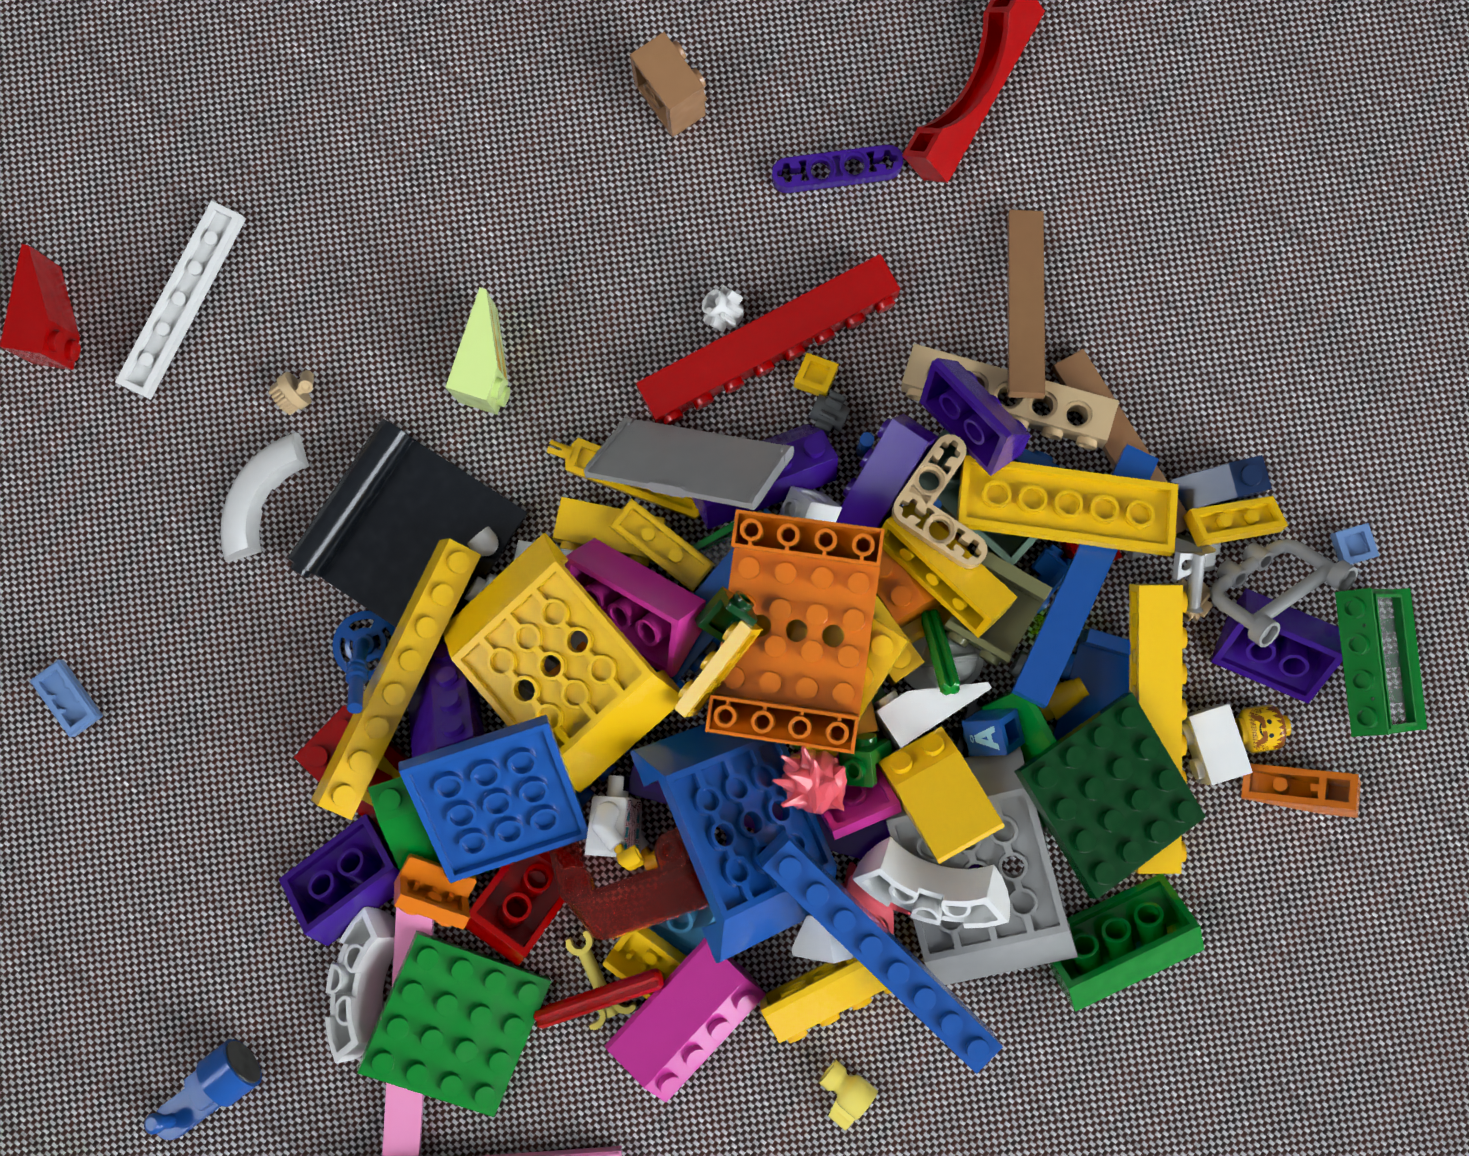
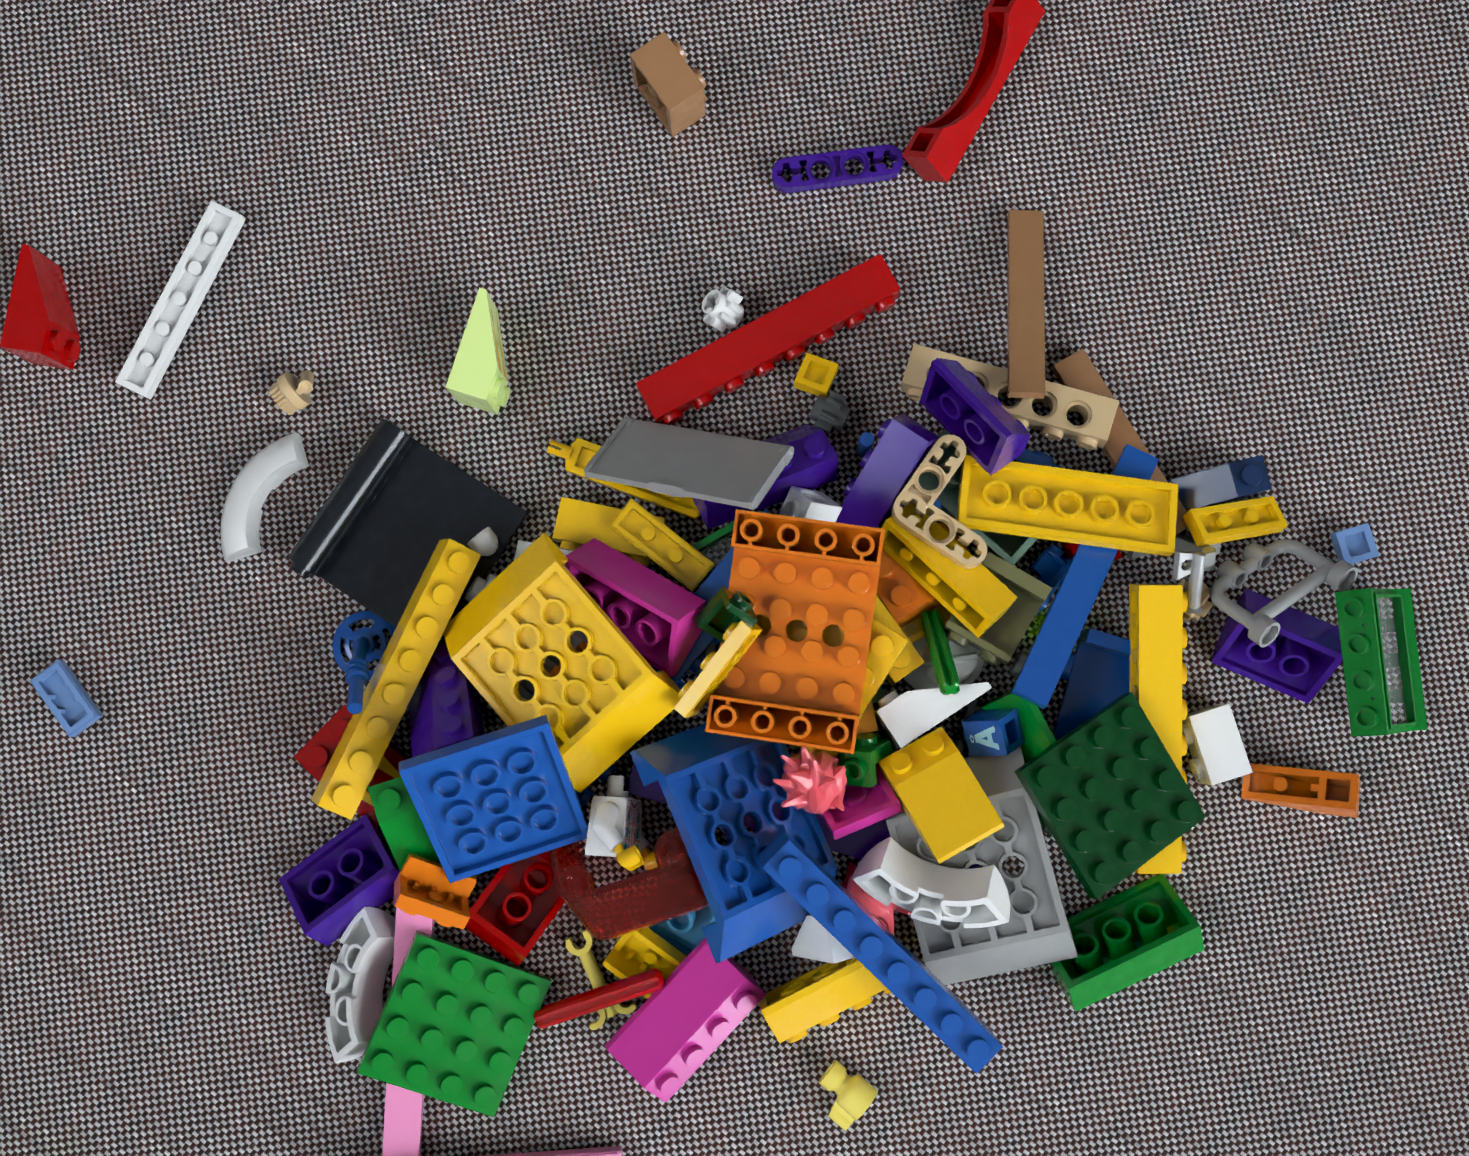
(217, 1082): blue piece -> none
(1064, 698): yellow cone -> none
(1263, 728): yellow head -> none

